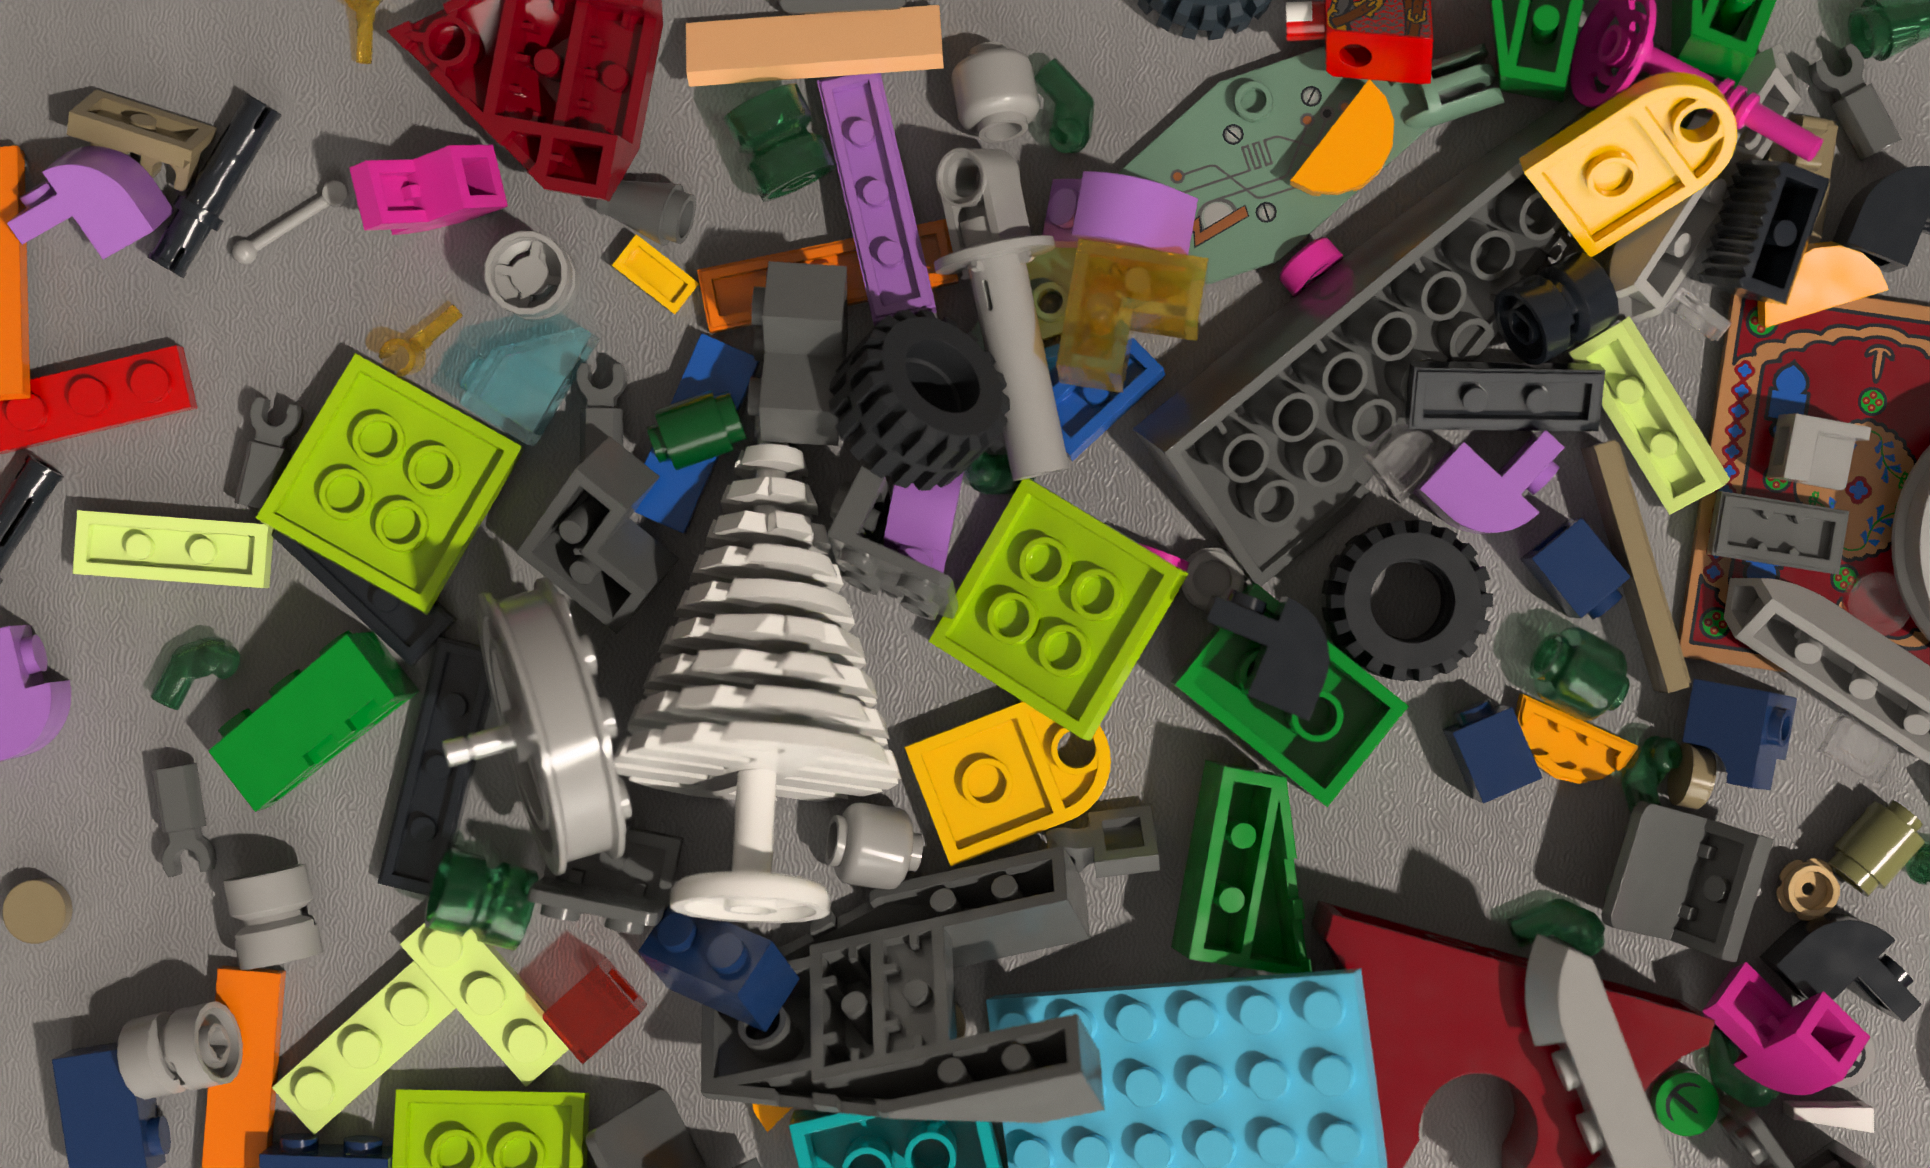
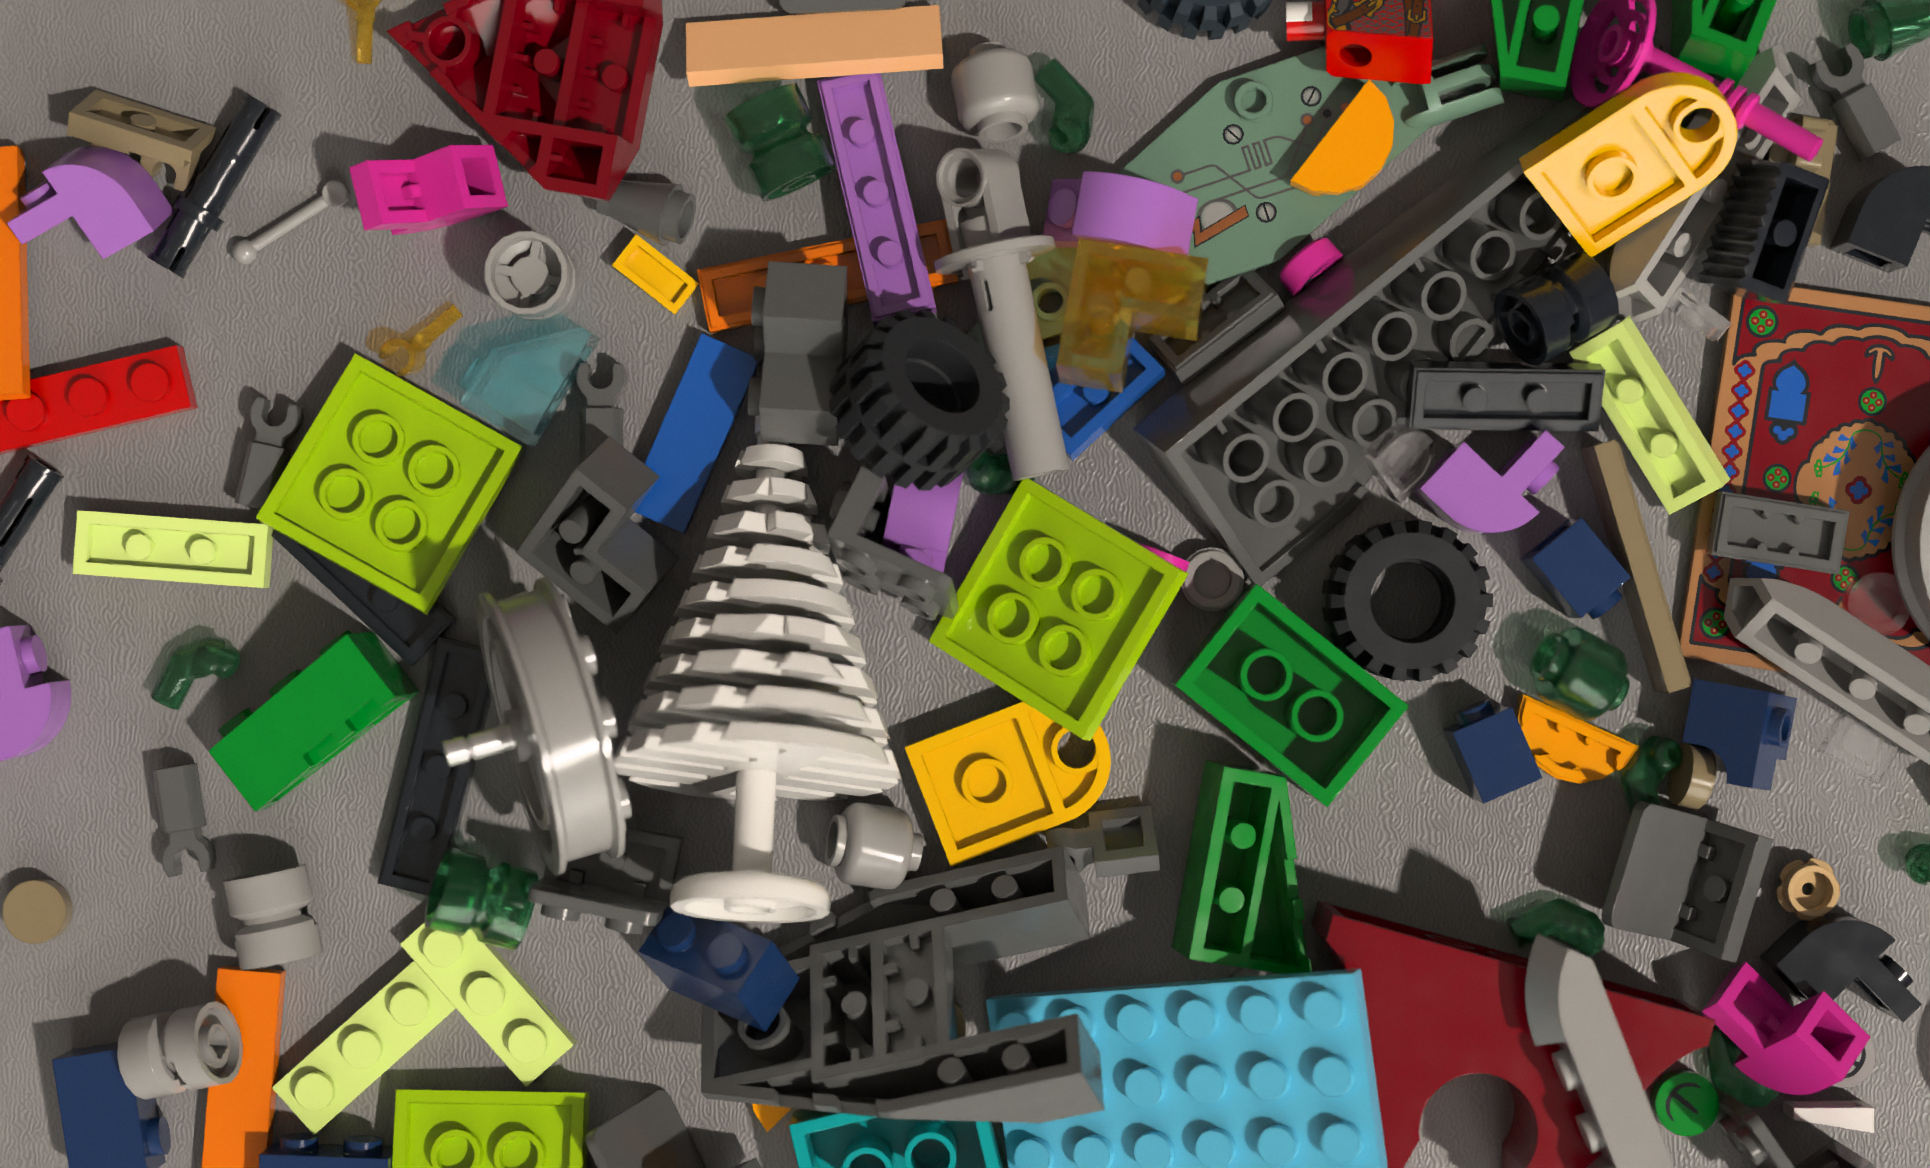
(594, 1010): clear red panel -> none
(696, 429): dark green brick -> none
(1228, 318): none -> dark grey plate
(1291, 654): black brick -> none
(1814, 450): light grey panel -> none
(1825, 279): light orange tile -> none
(1877, 846): olive brick -> none

